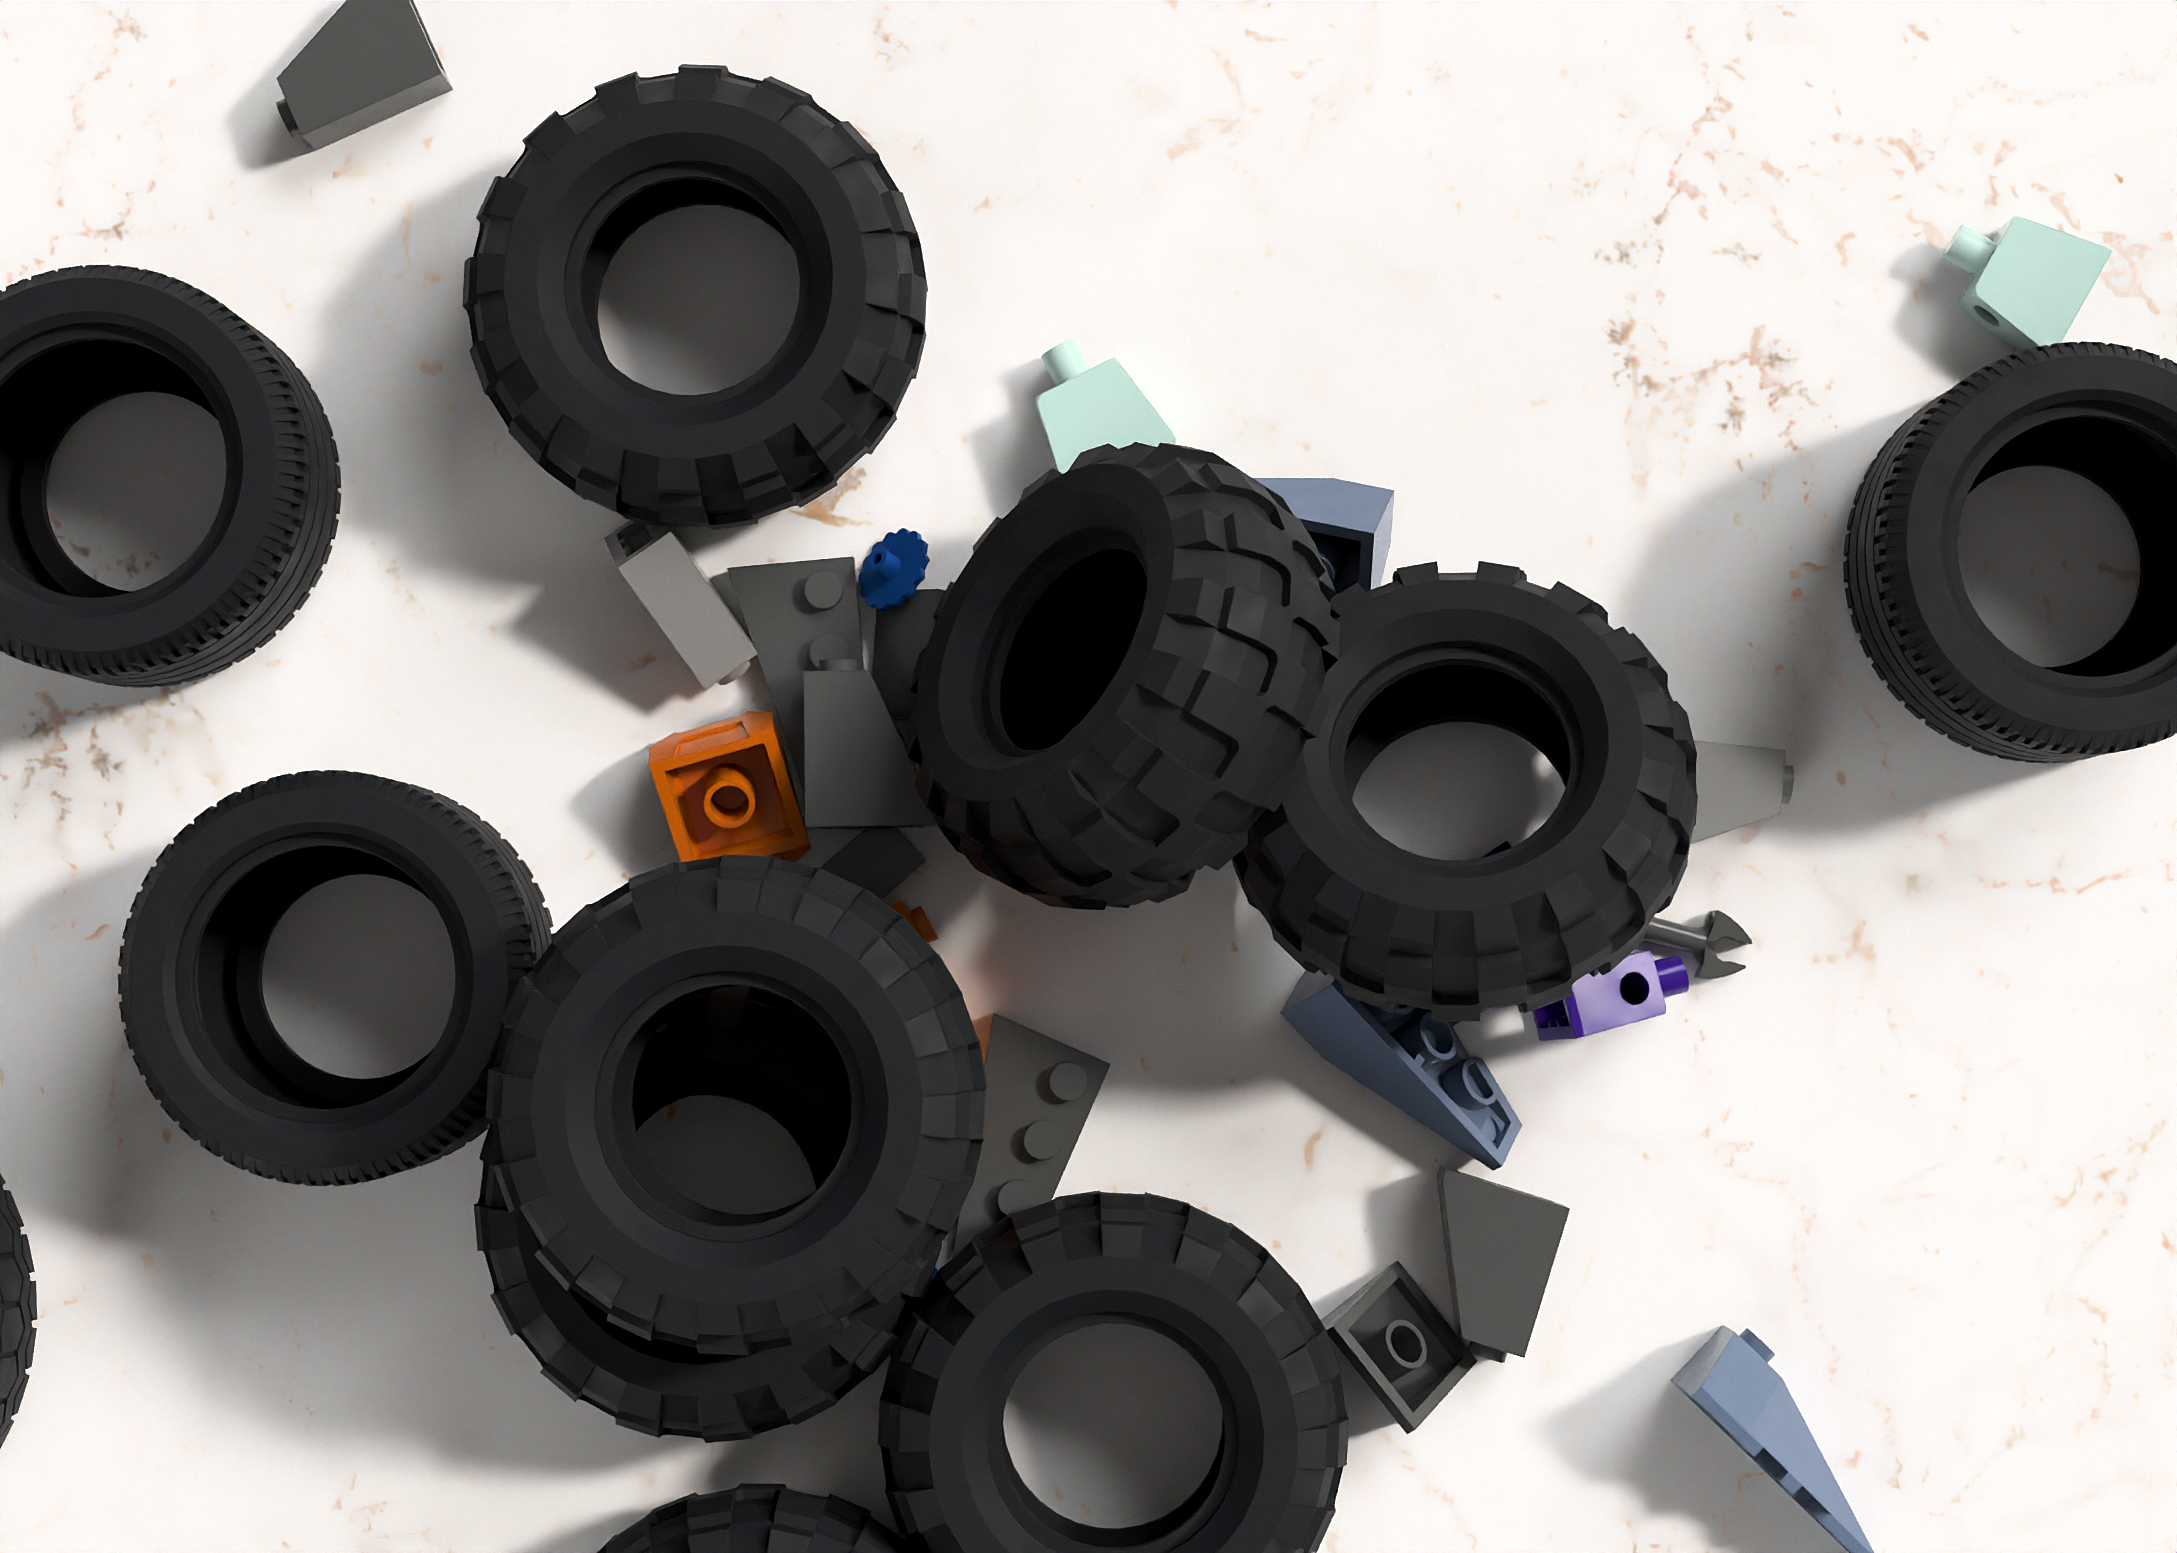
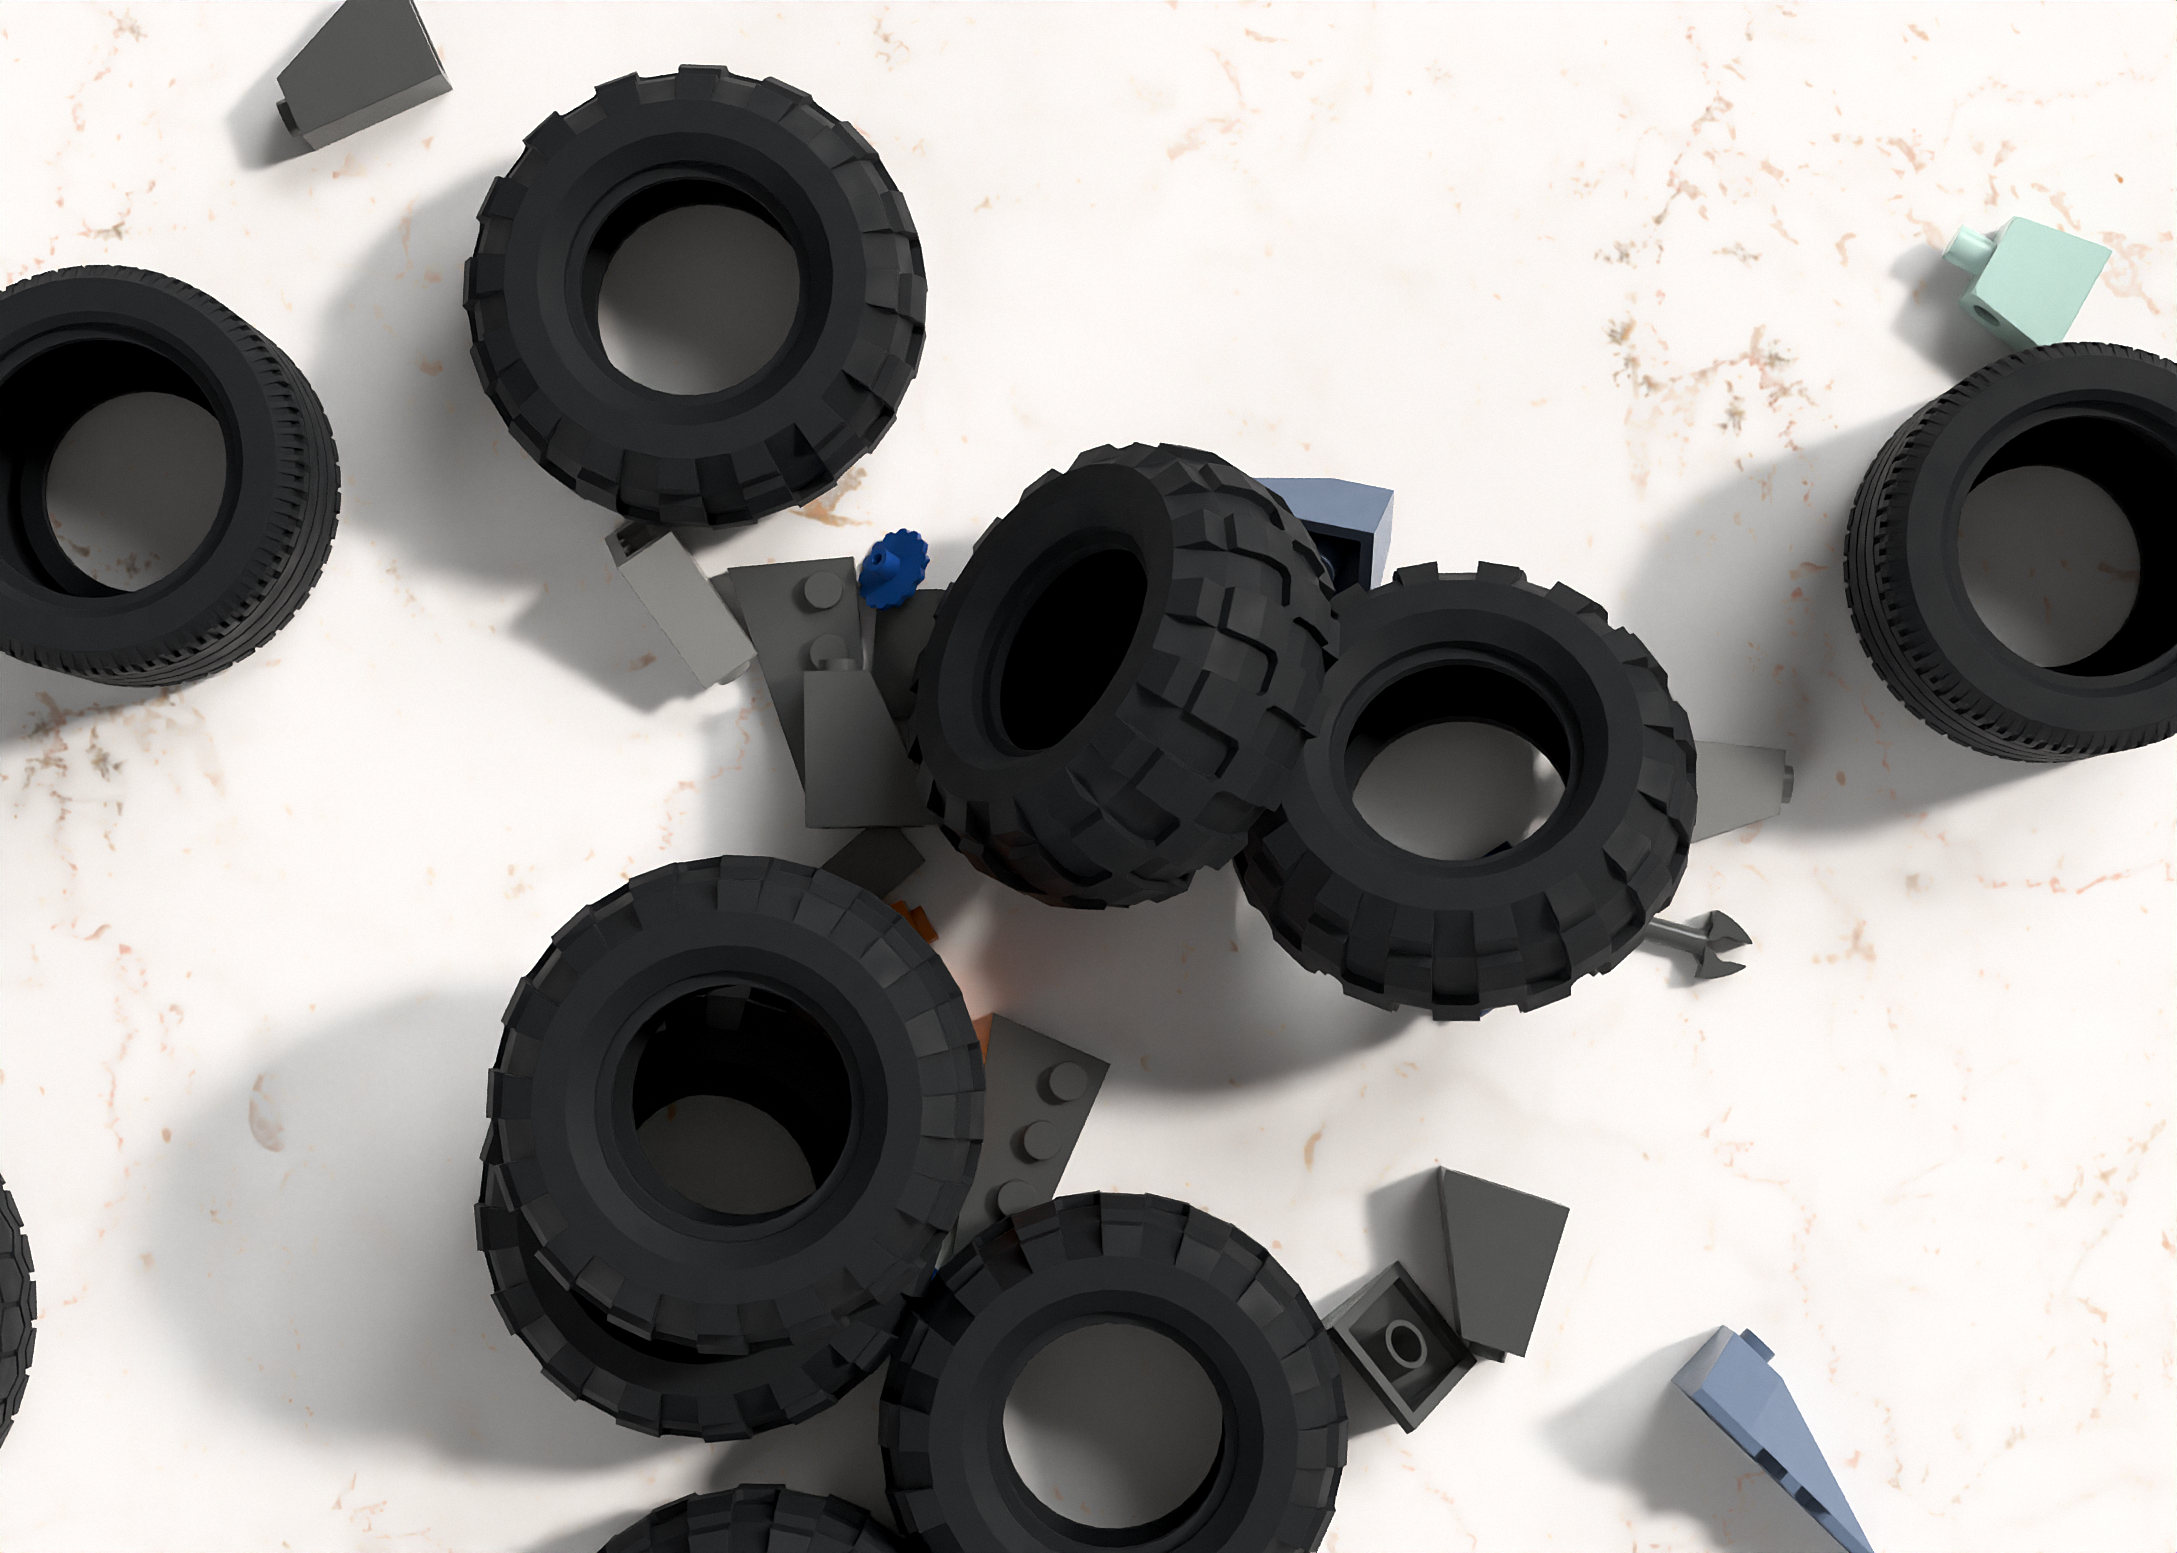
(199, 957): black tyre -> none
(729, 790): orange slope -> none
(1094, 407): light aqua torso -> none
(1408, 1063): sand blue wedge -> none
(1621, 997): torso -> none

